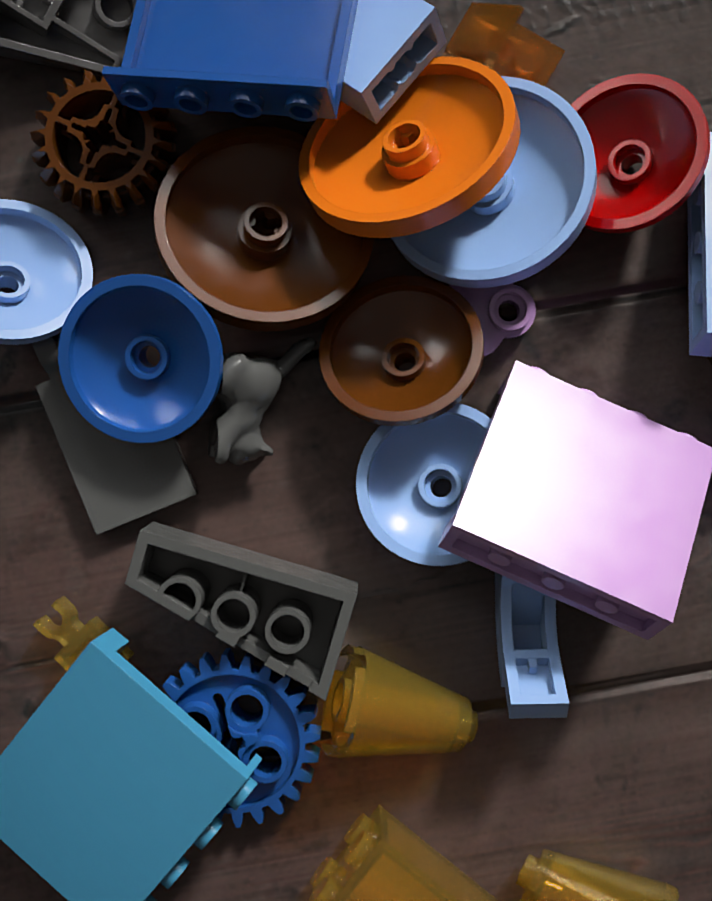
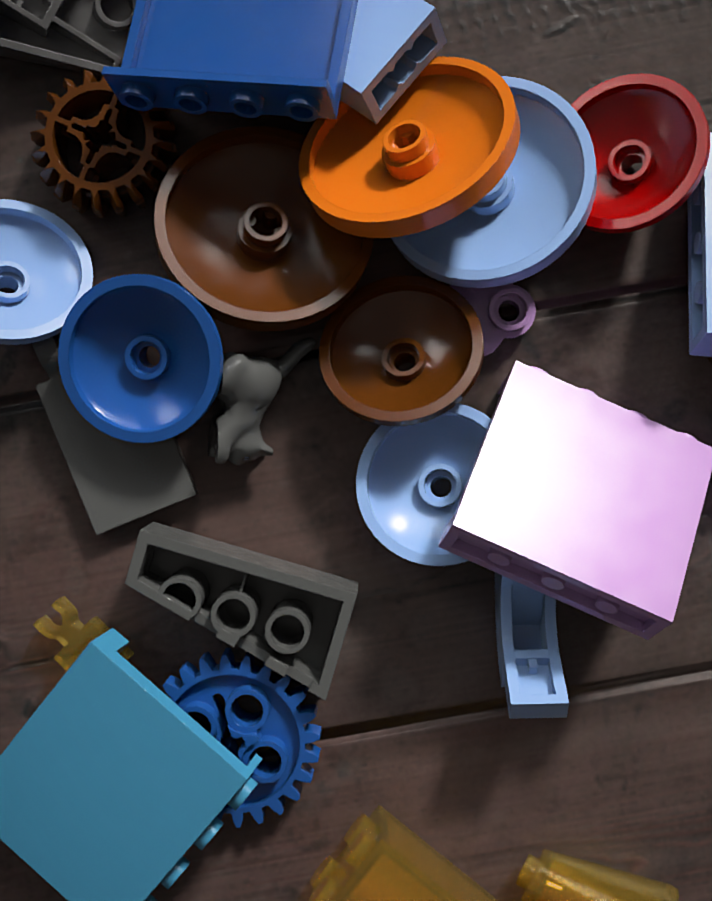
(392, 711): clear yellow cone -> none
(496, 39): clear orange slope -> none

